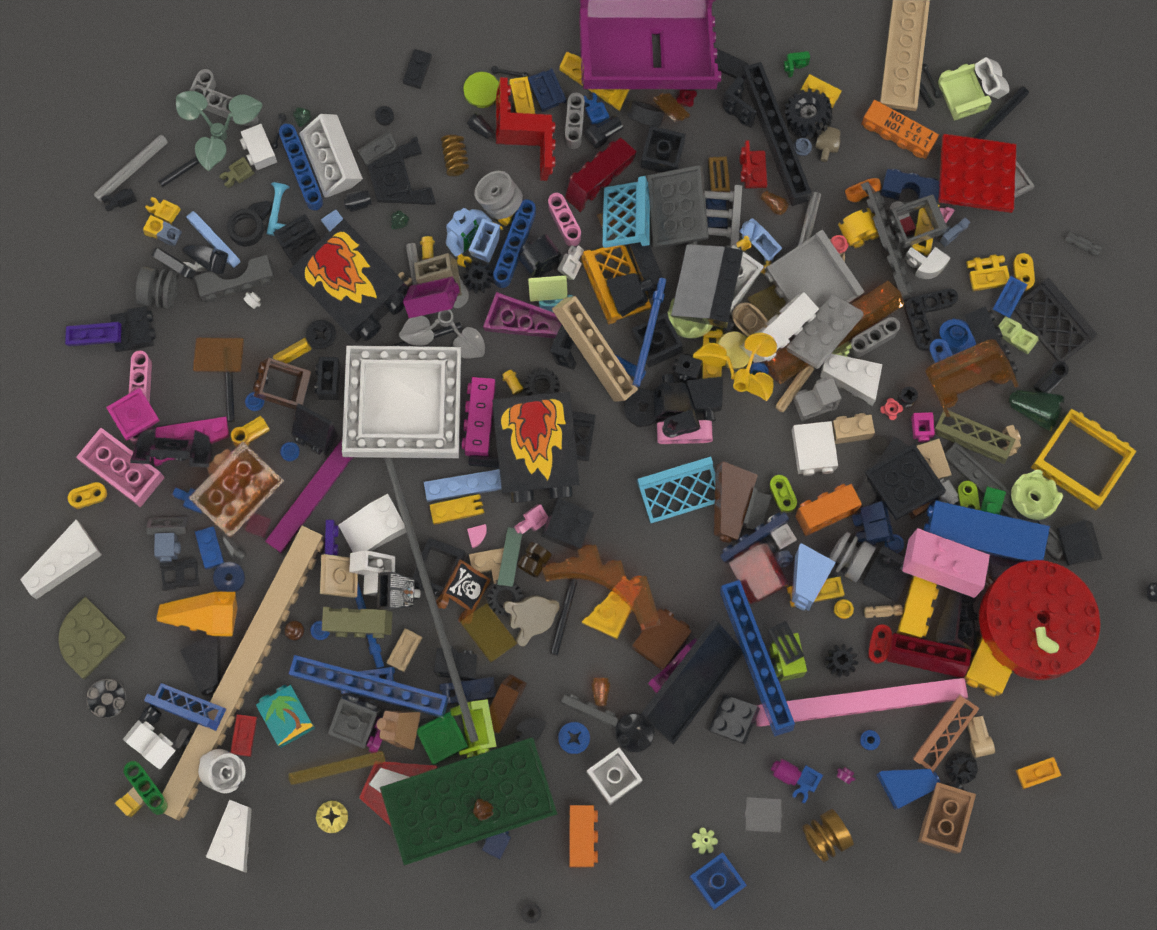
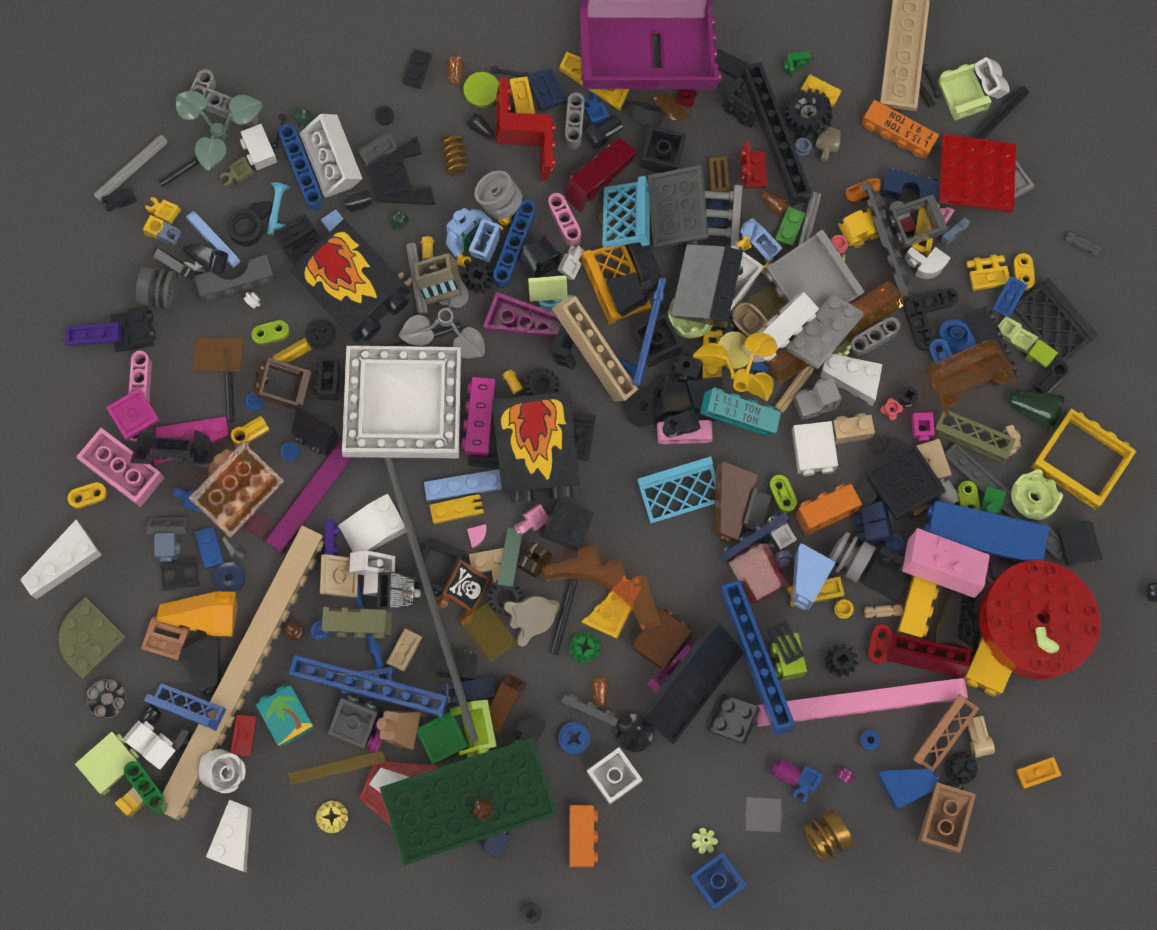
(106, 762): none -> yellowish green panel
(162, 644): none -> nougat plate
(270, 333): none -> lime plate
(431, 297): magenta window -> none
(454, 67): none -> clear orange cone
(576, 651): none -> green gear
(740, 412): none -> teal brick
(790, 227): none -> bright green plate
(1041, 353): none -> lime panel

